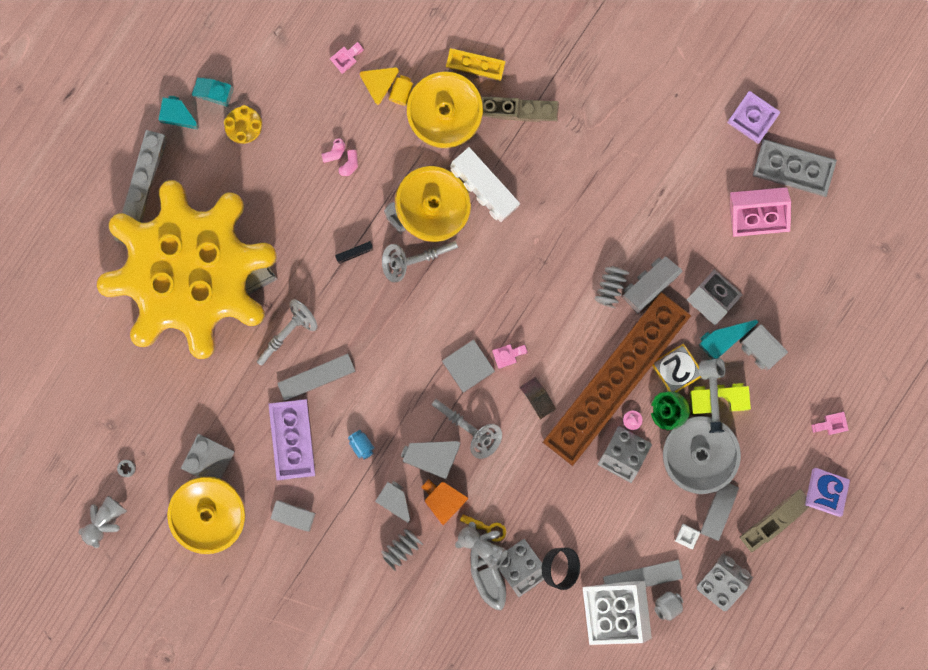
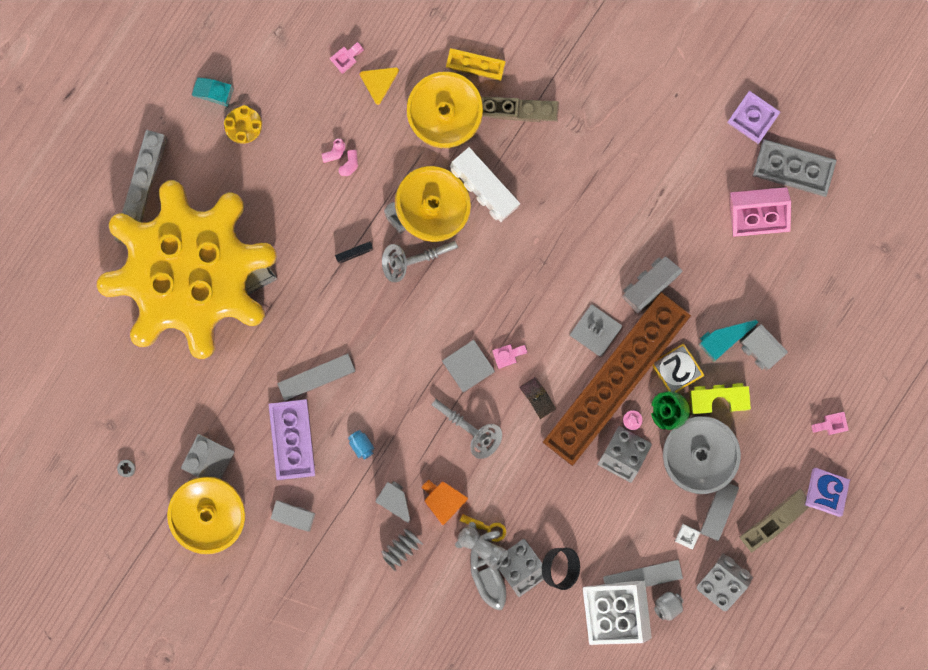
(102, 521): light grey piece -> none
(175, 113): teal slope -> none
(298, 319): light grey dish -> none
(401, 90): yellow brick -> none
(432, 456): light grey slope -> none
(596, 330): none -> light grey piece
(611, 286): light grey piece -> none
(713, 370): light grey piece -> none
(714, 297): light grey slope -> none

